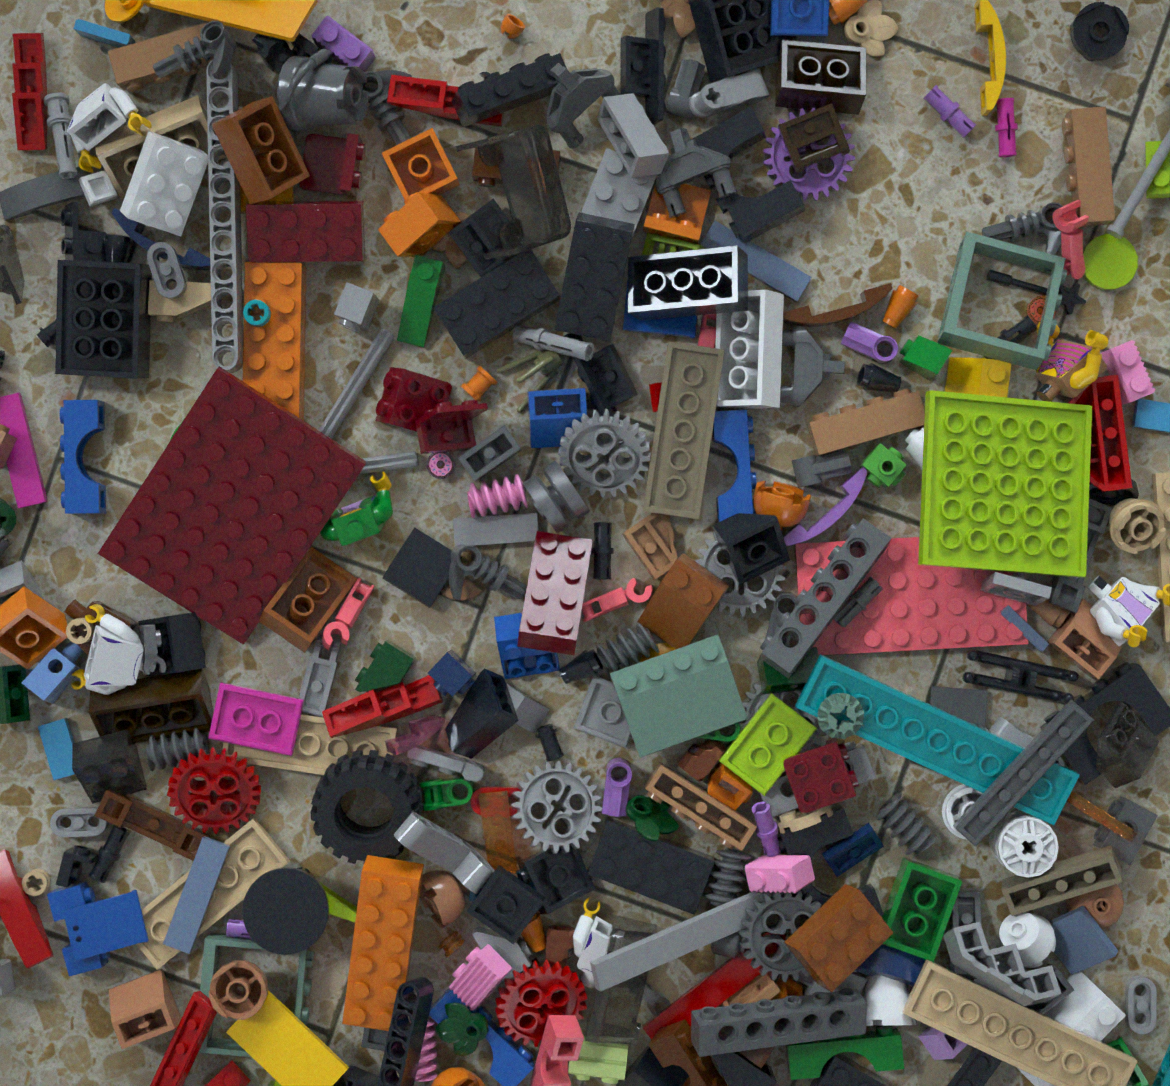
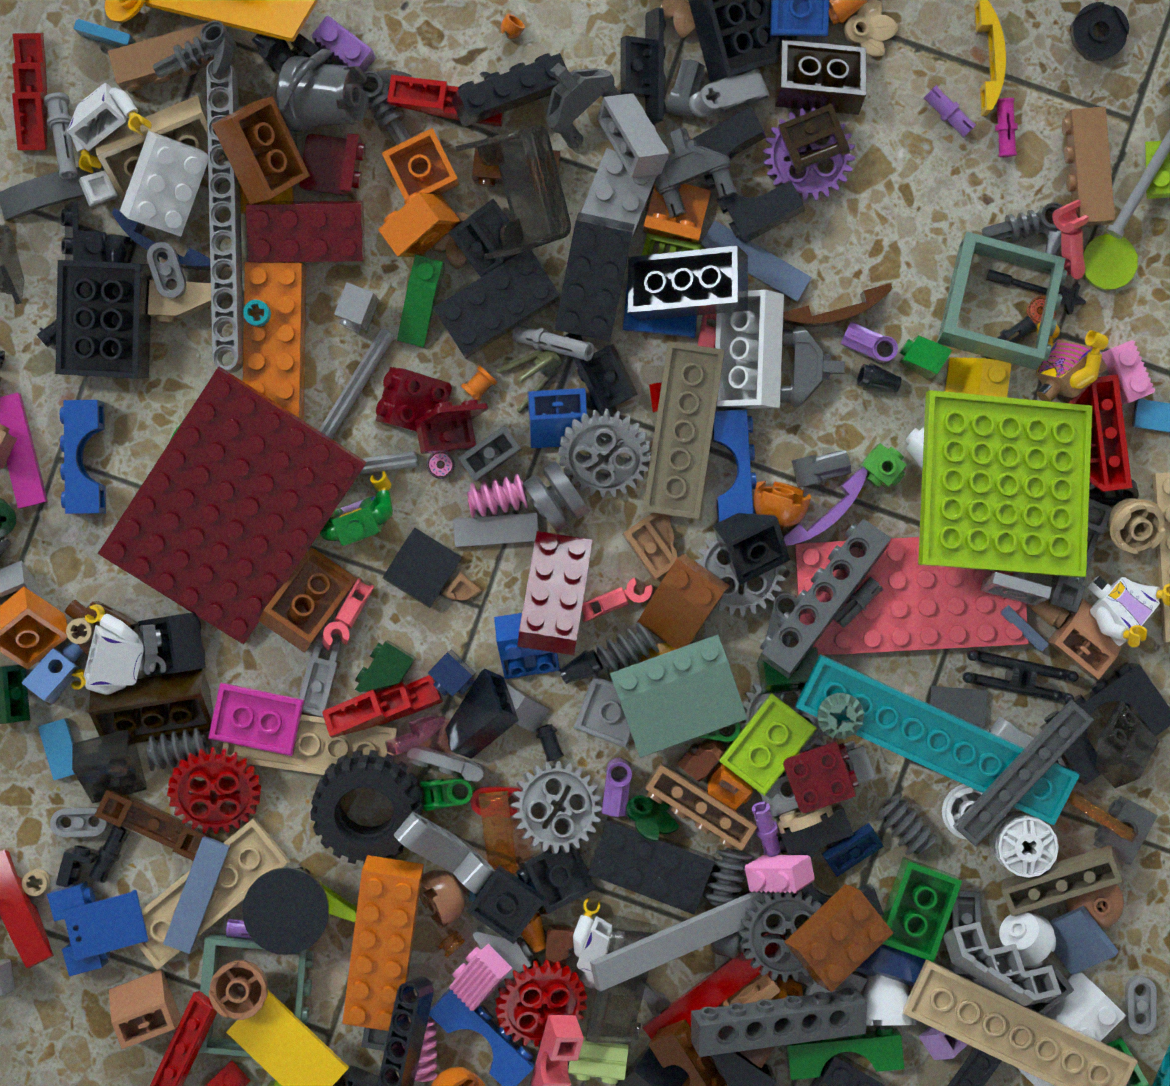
(458, 1028): dark green plate -> none
(481, 568): dark grey piece -> none
(602, 551): black pin -> none
(866, 423): medium nougat brick -> none
(899, 306): orange cone -> none

